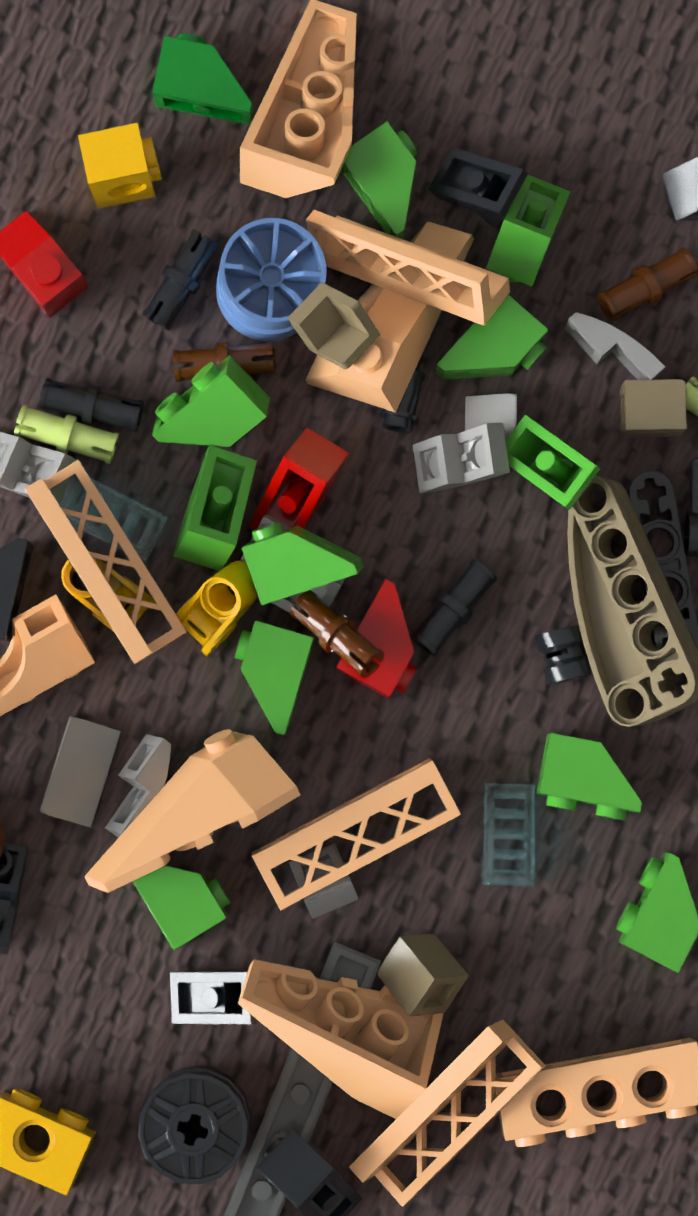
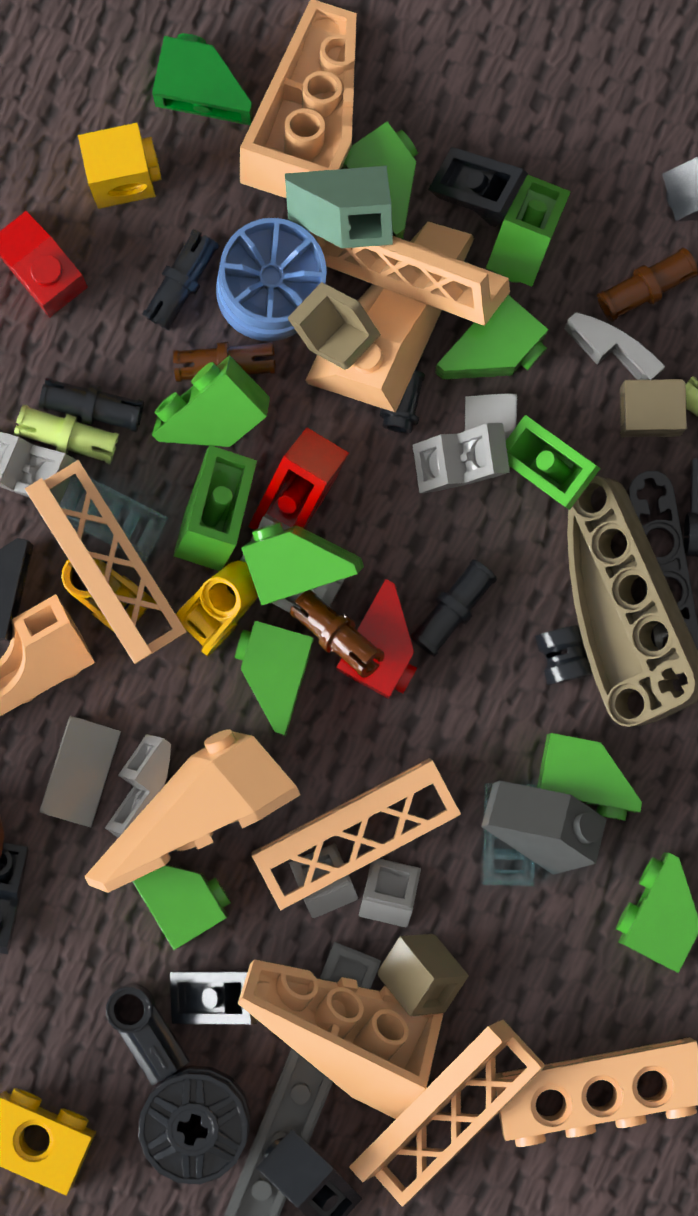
(148, 1038): none -> black piece
(342, 205): none -> sand green slope
(390, 892): none -> light grey slope
(544, 826): none -> dark grey slope

